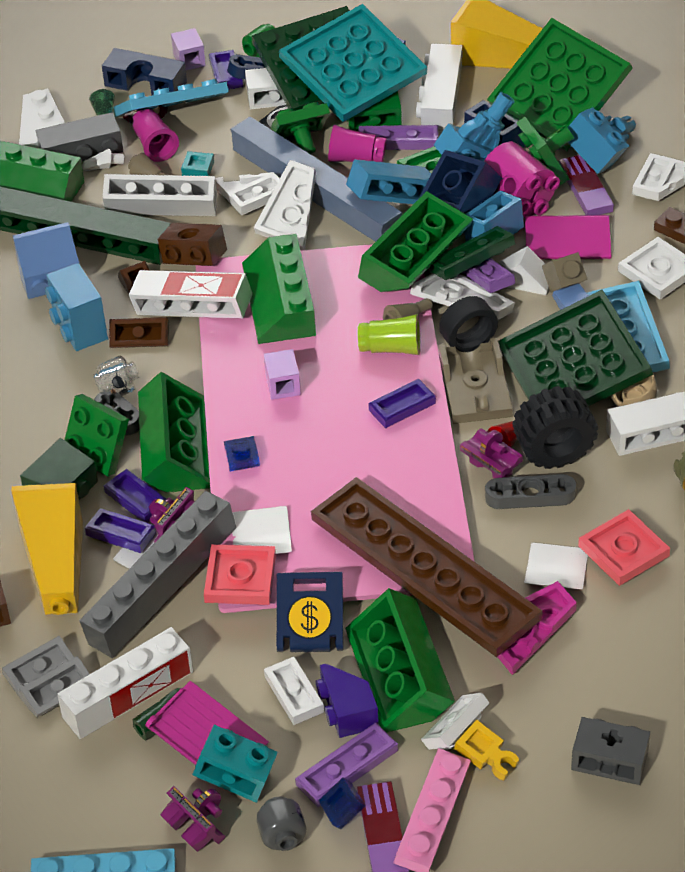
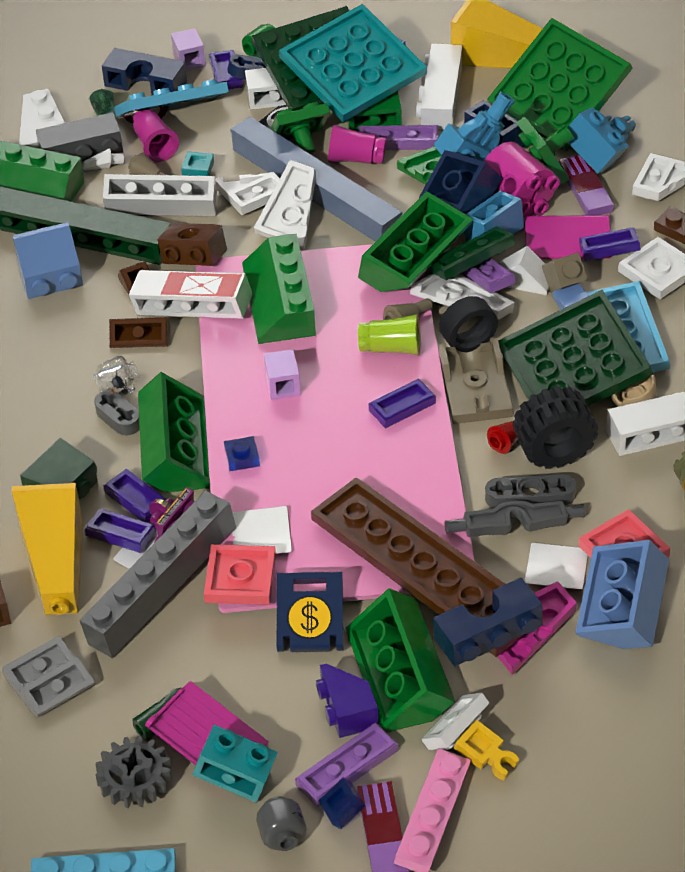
(76, 307): dark azure brick -> none
(97, 432): green plate -> none
(125, 683): white brick -> none
(133, 772): none -> dark grey gear
(180, 809): magenta hips -> none
(294, 690): white plate -> none
(387, 181): dark azure brick -> none
(467, 636): none -> dark blue arch
(490, 452): magenta hips -> none
(498, 520): none -> dark grey piece
(609, 244): none -> dark purple tile
(610, 750): dark grey brick -> none
(623, 594): none -> medium blue slope

